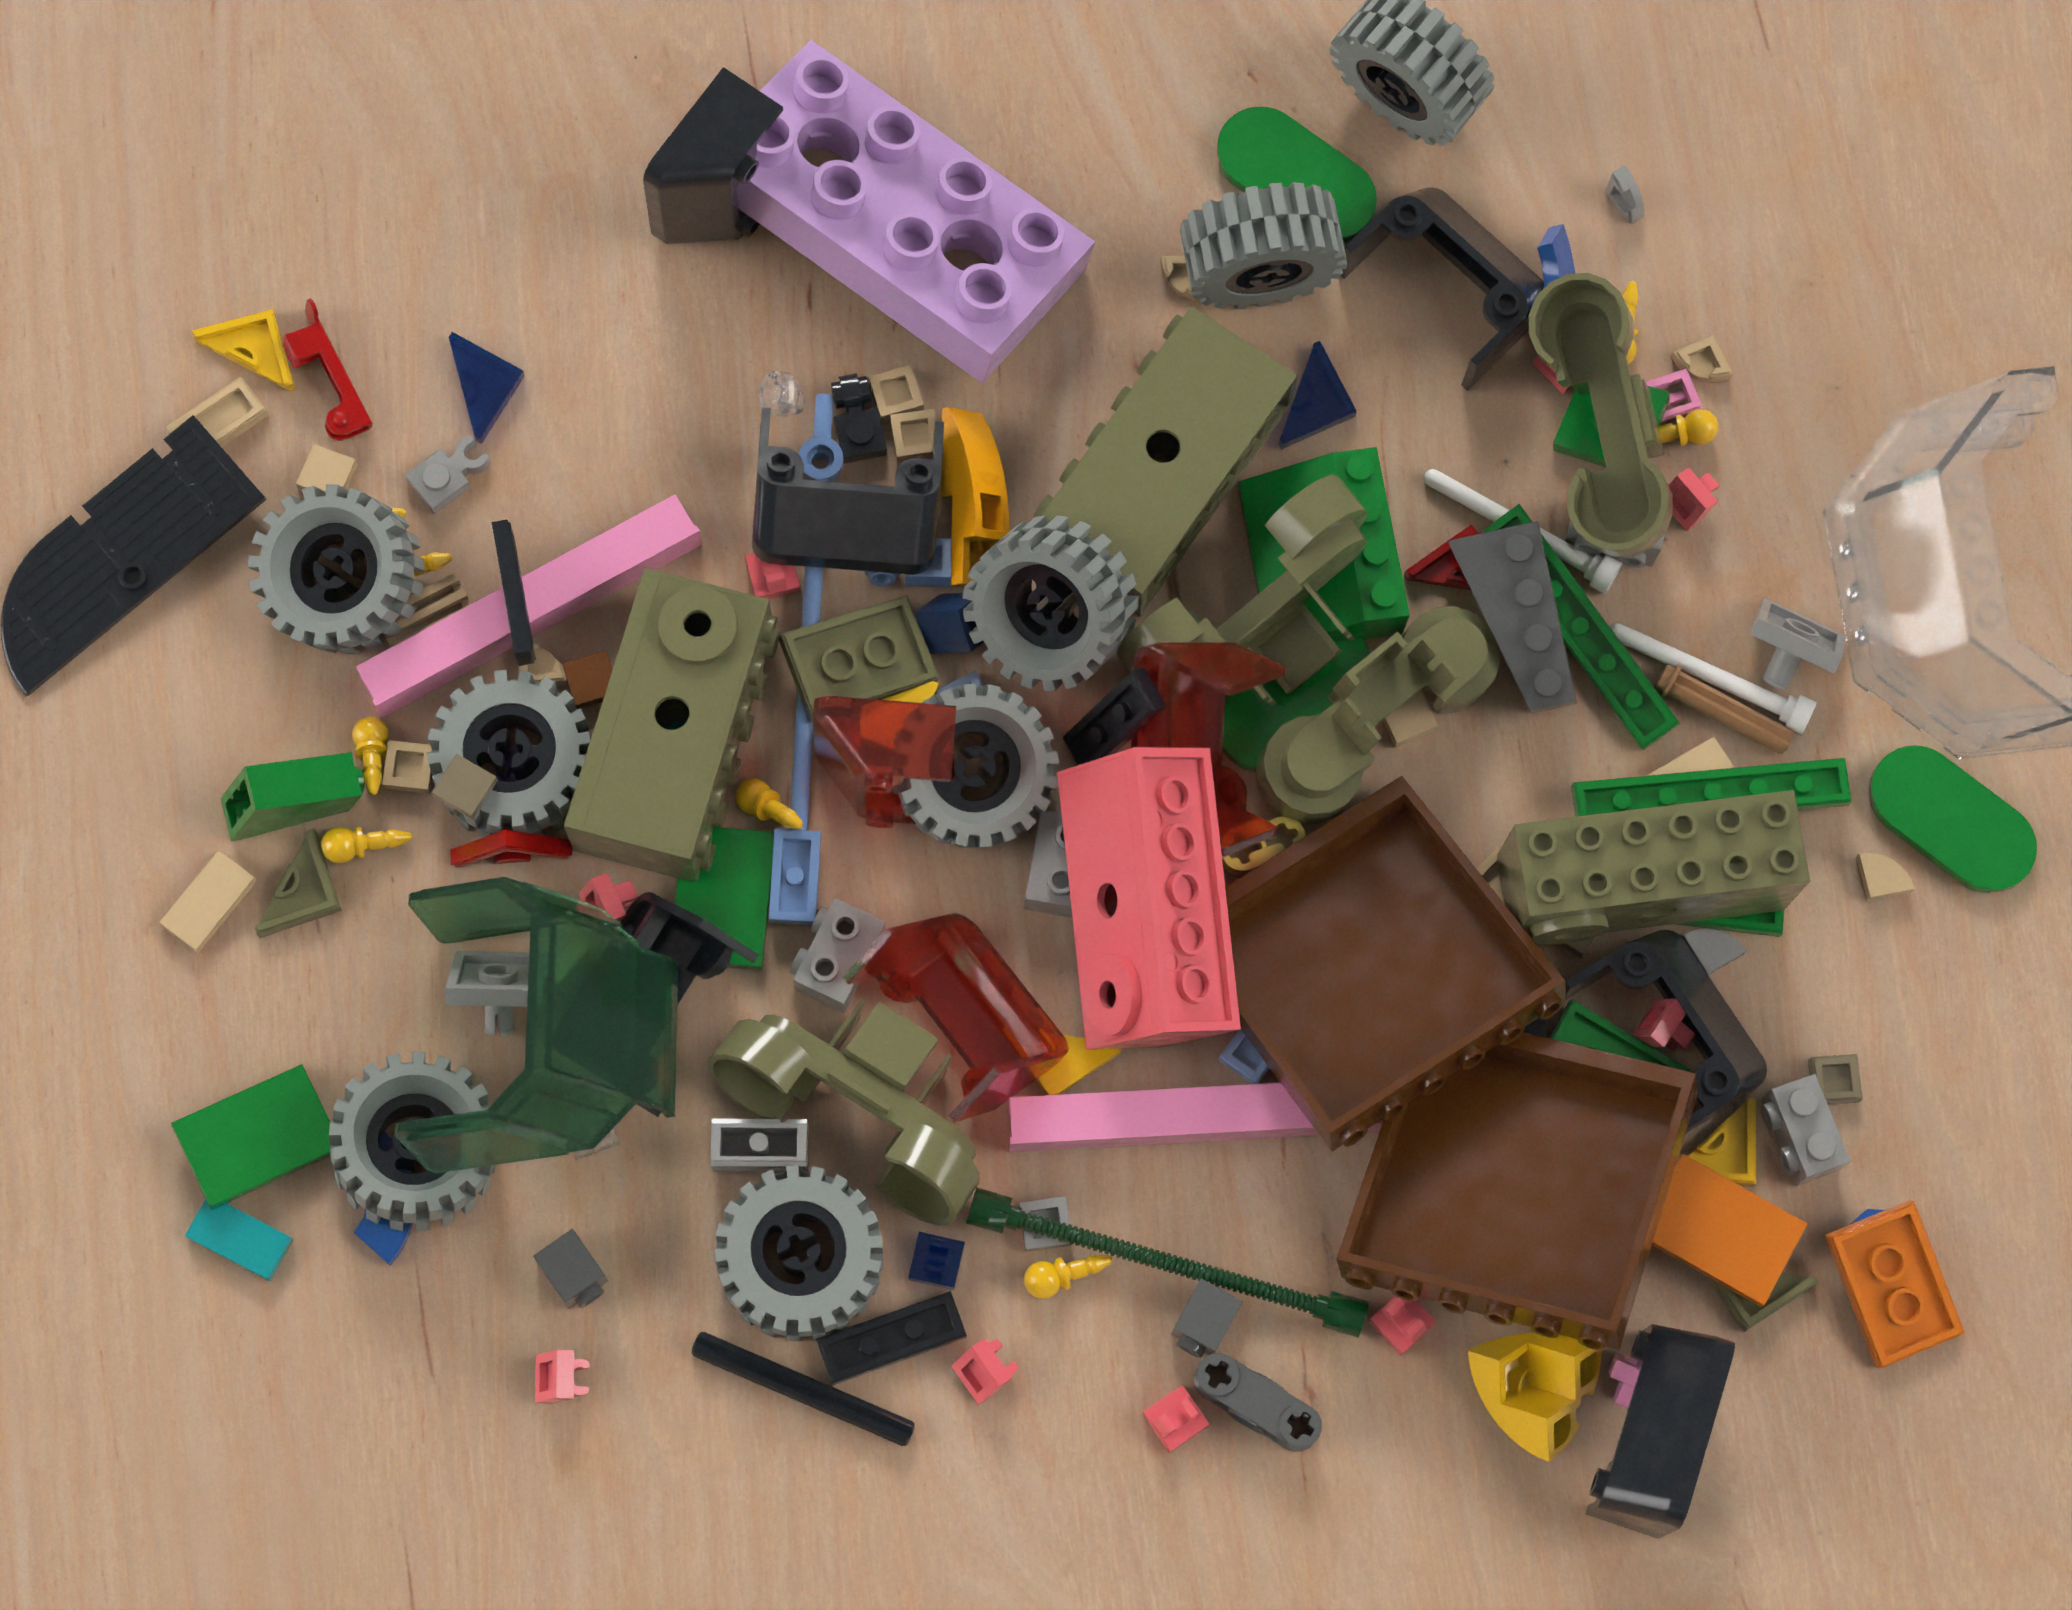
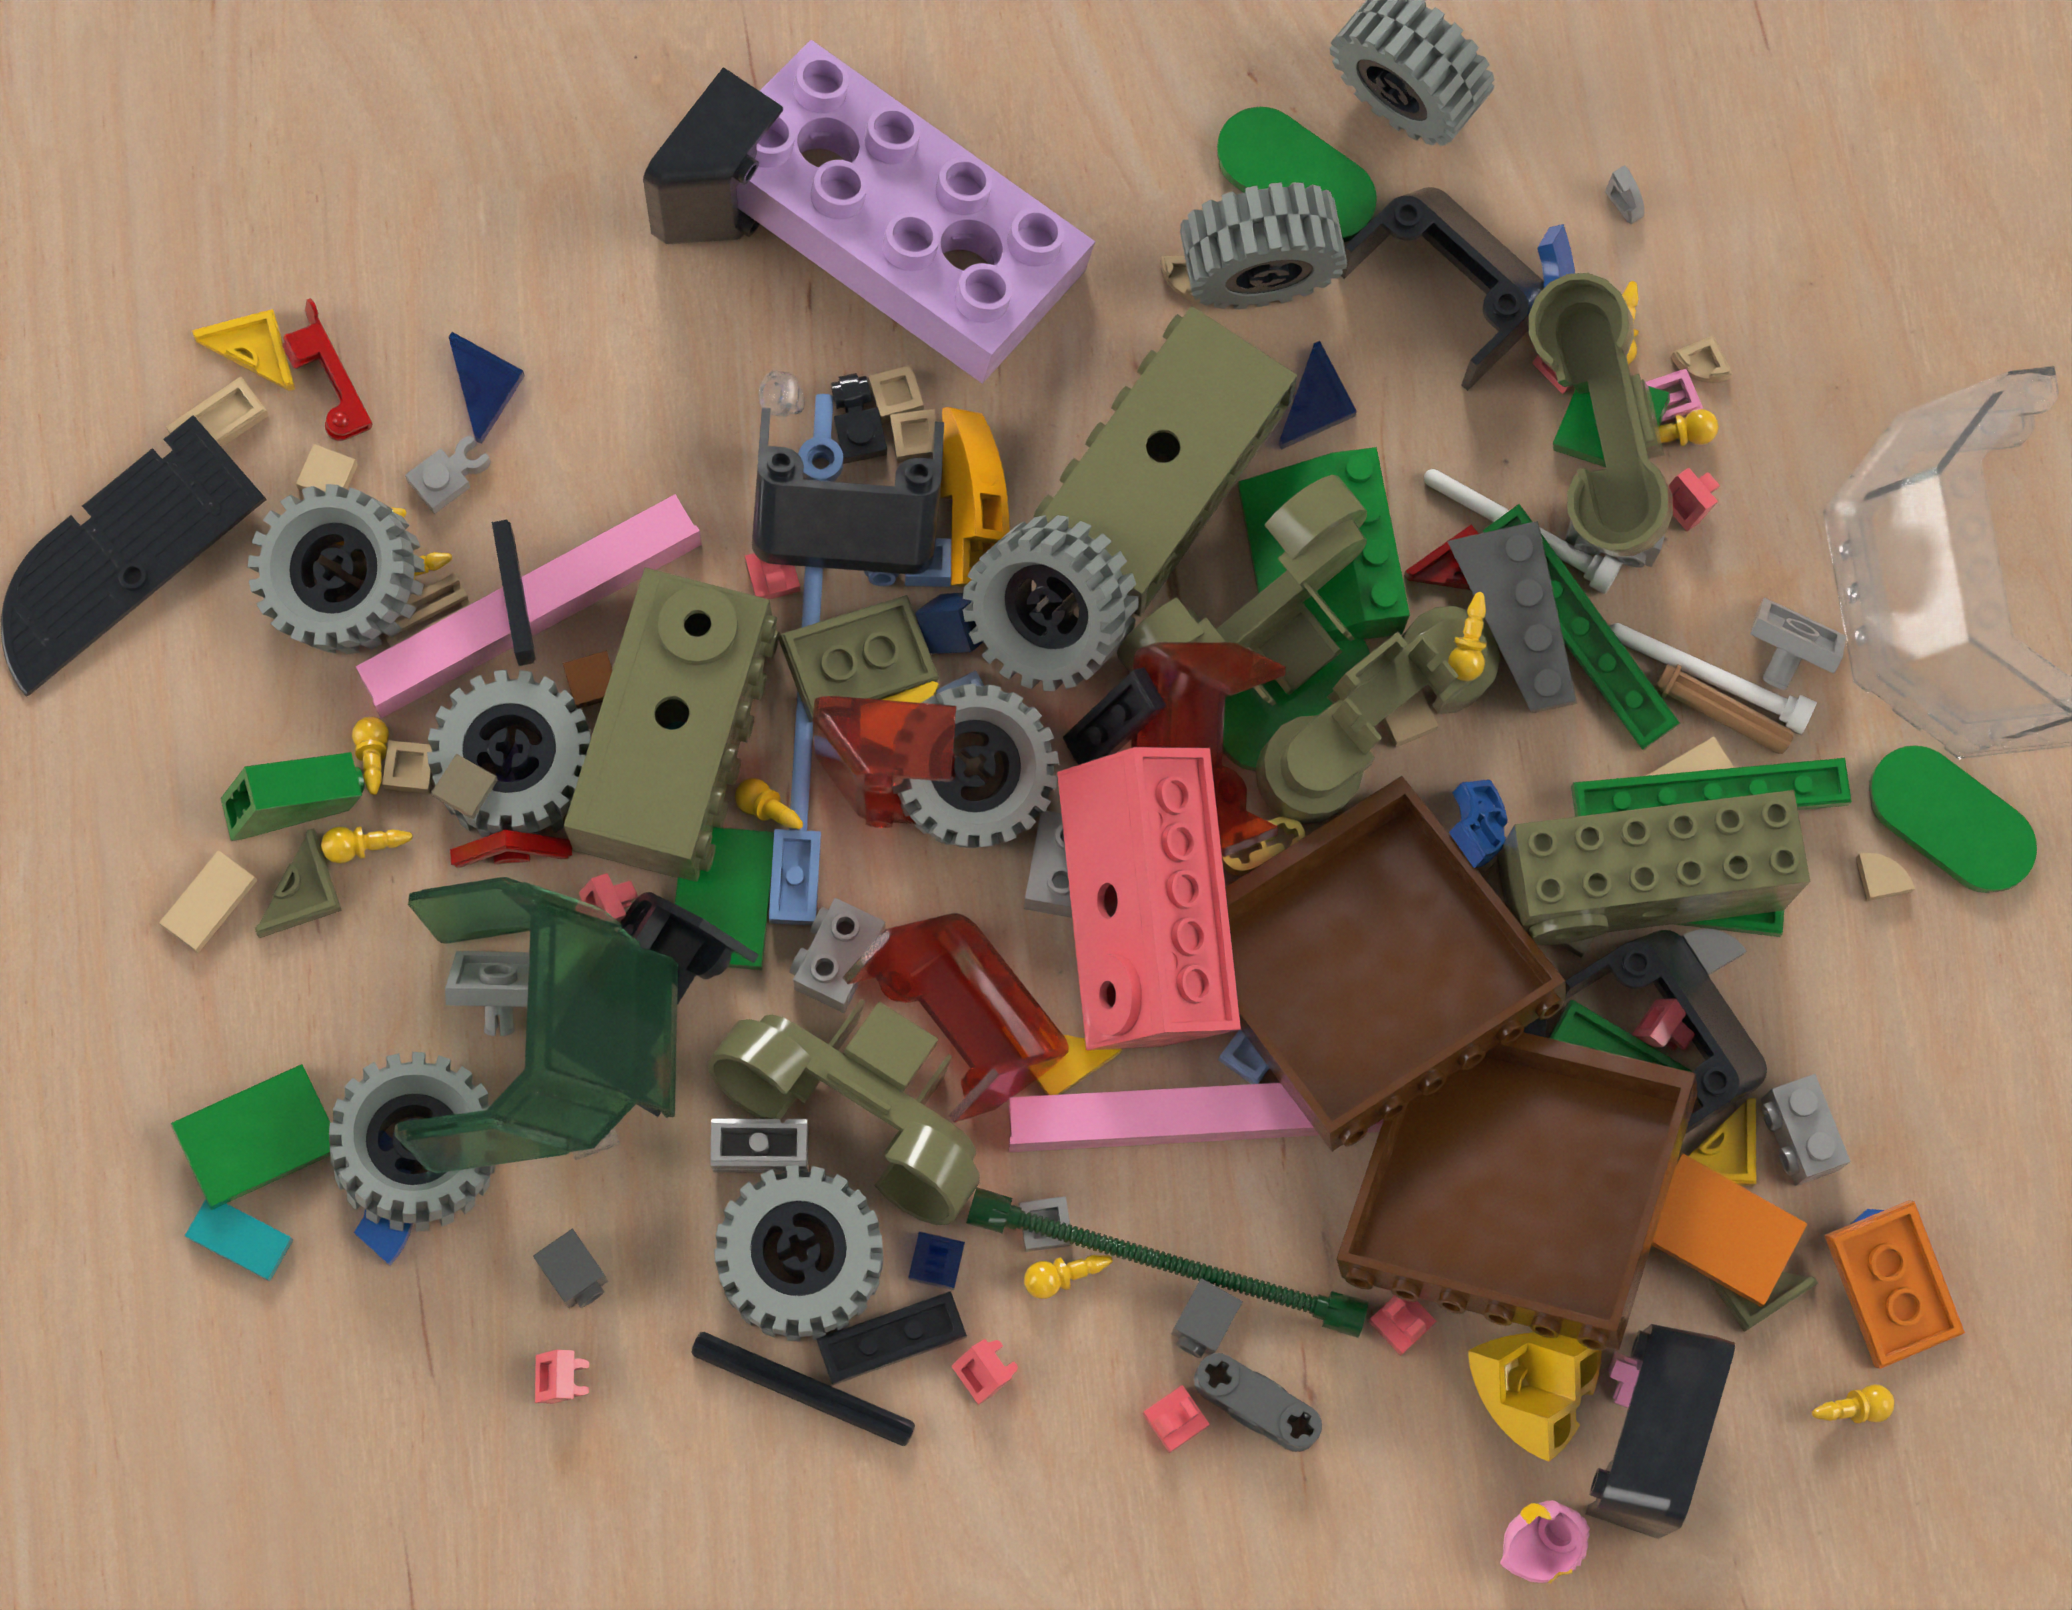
(546, 665): tan tile -> none
(1467, 657): none -> yellow bar
(1482, 821): none -> blue tile
(1545, 1542): none -> bright pink hair
(1838, 1077): dark tan tile -> none
(1871, 1404): none -> yellow bar

